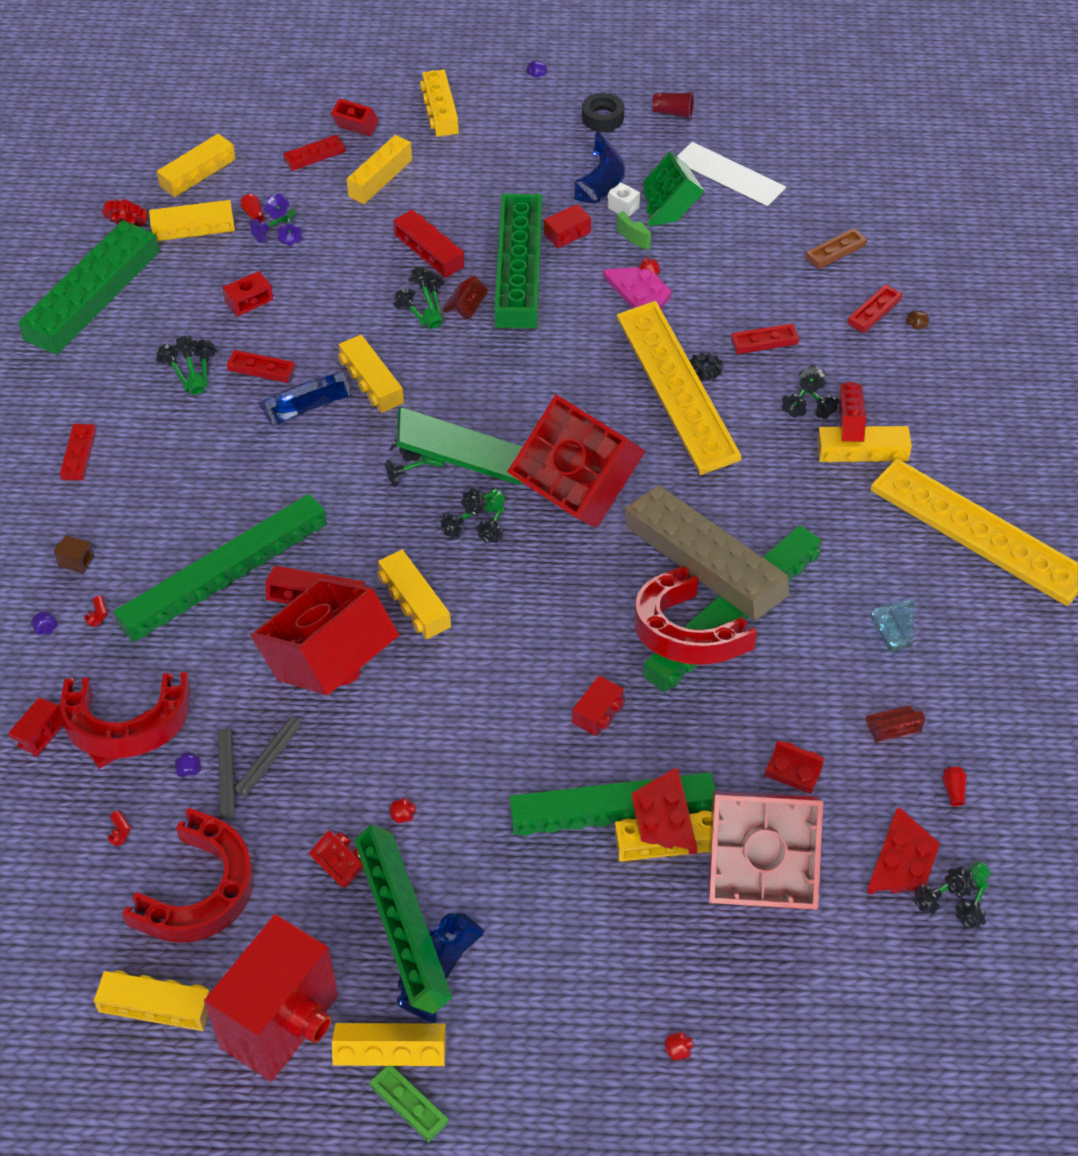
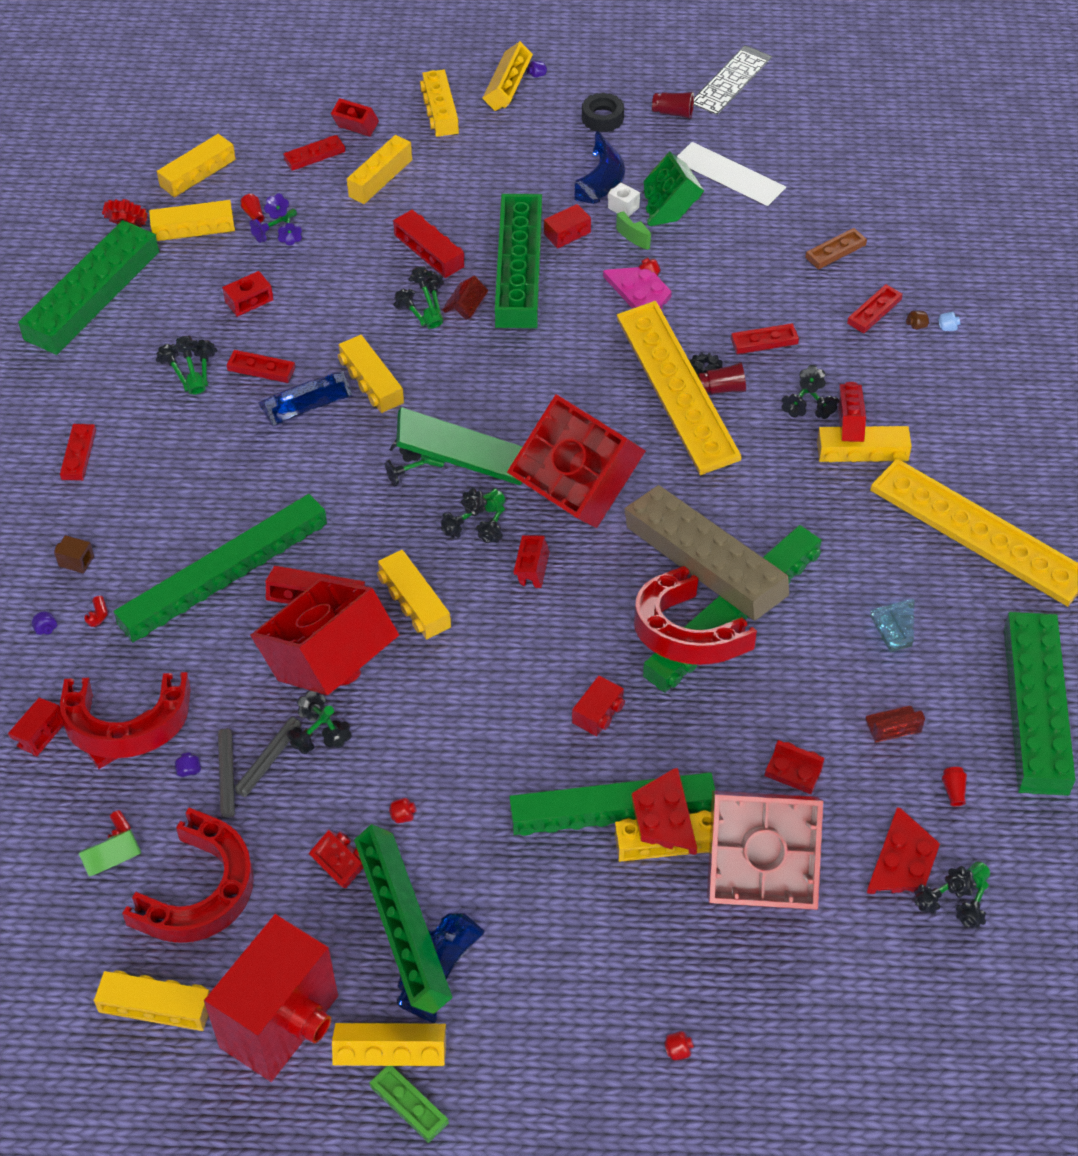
(110, 852): none -> bright green slope
(311, 707): none -> black plant
(507, 76): none -> yellow brick
(532, 560): none -> red hinge
(724, 379): none -> dark red plant
(731, 79): none -> sticker
(949, 321): none -> light blue piece
(1038, 704): none -> green brick

